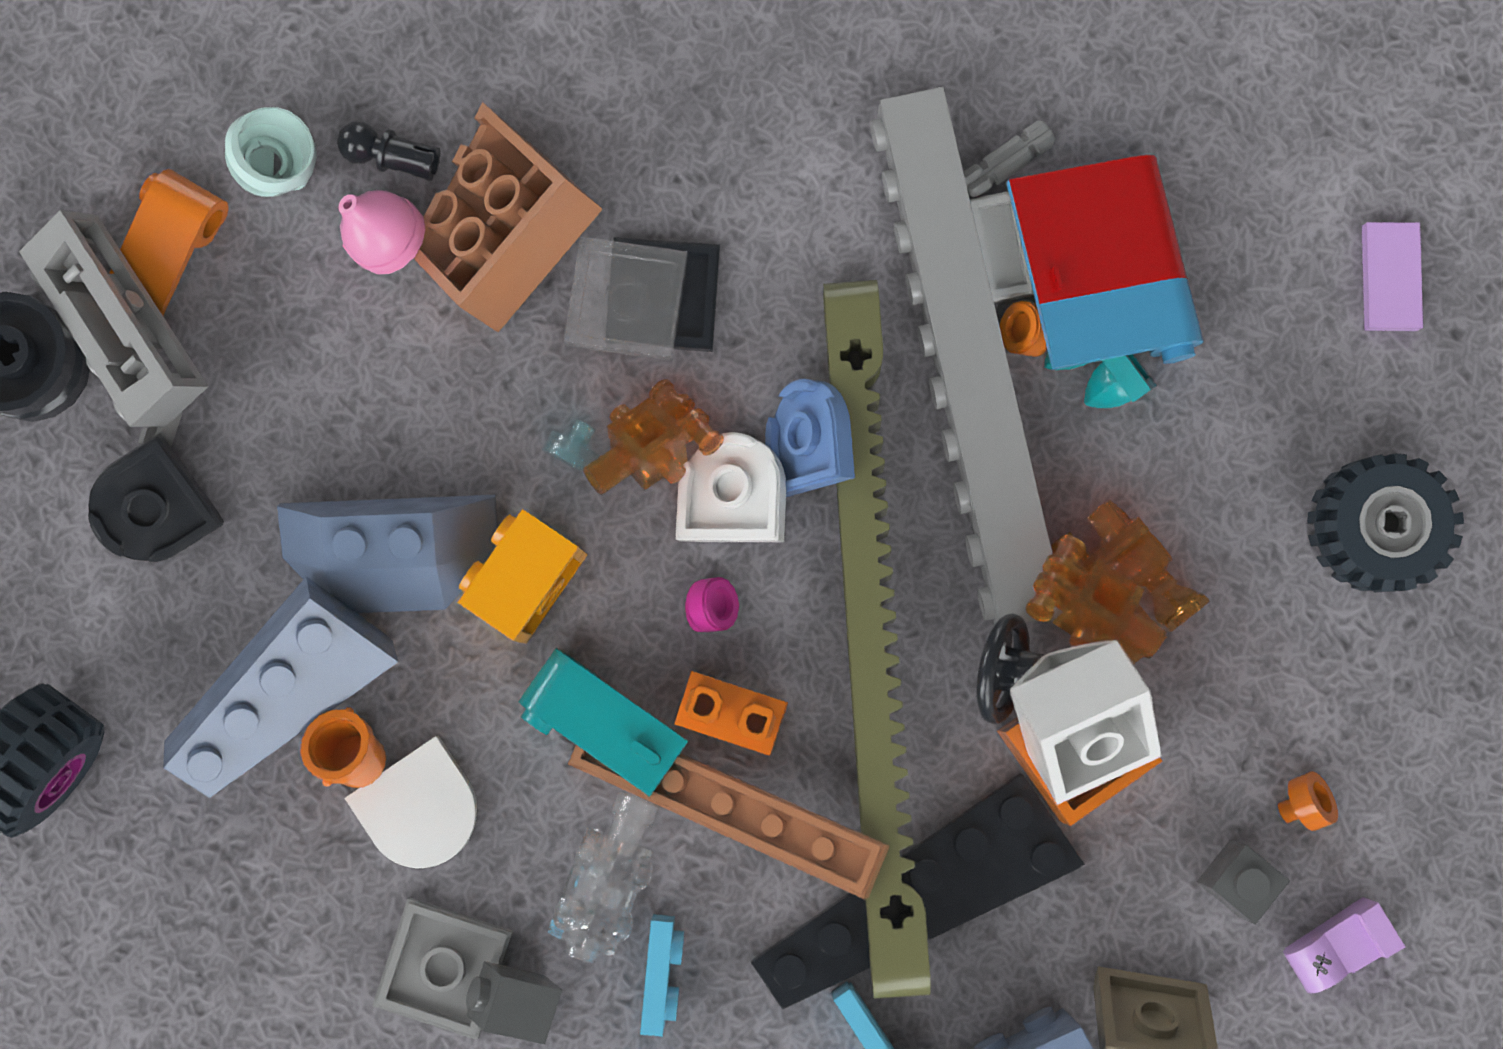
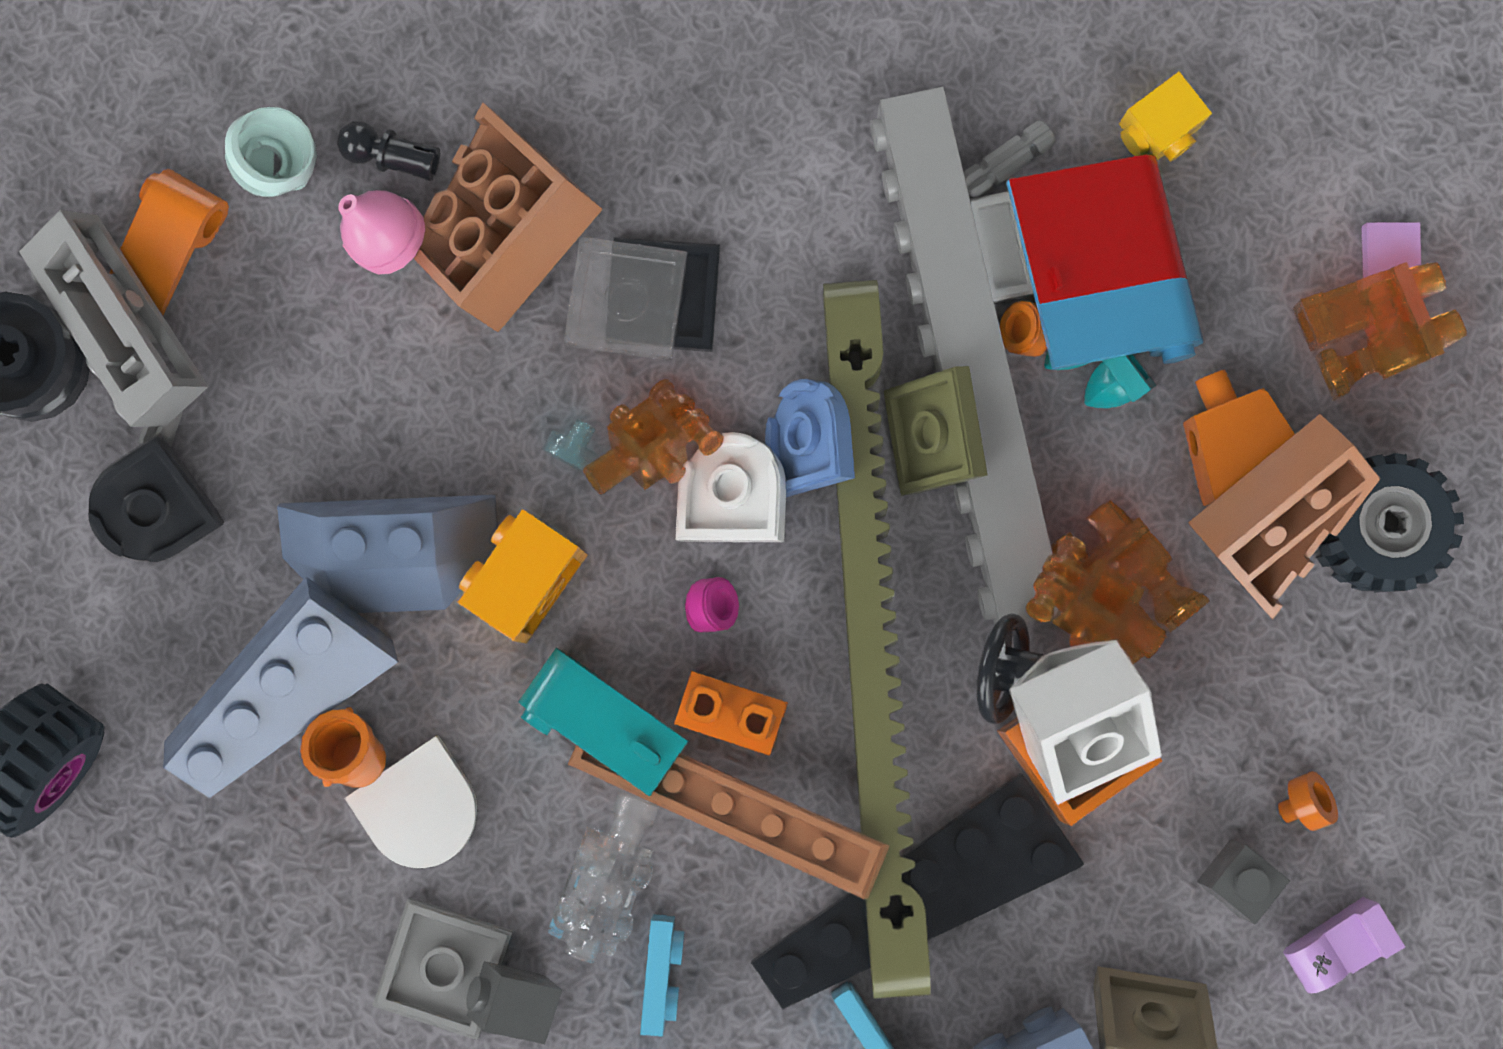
(935, 431): none -> olive tile
(1164, 120): none -> yellow brick
(1231, 434): none -> orange torso
(1285, 510): none -> nougat wedge
(1390, 313): none -> clear orange hips

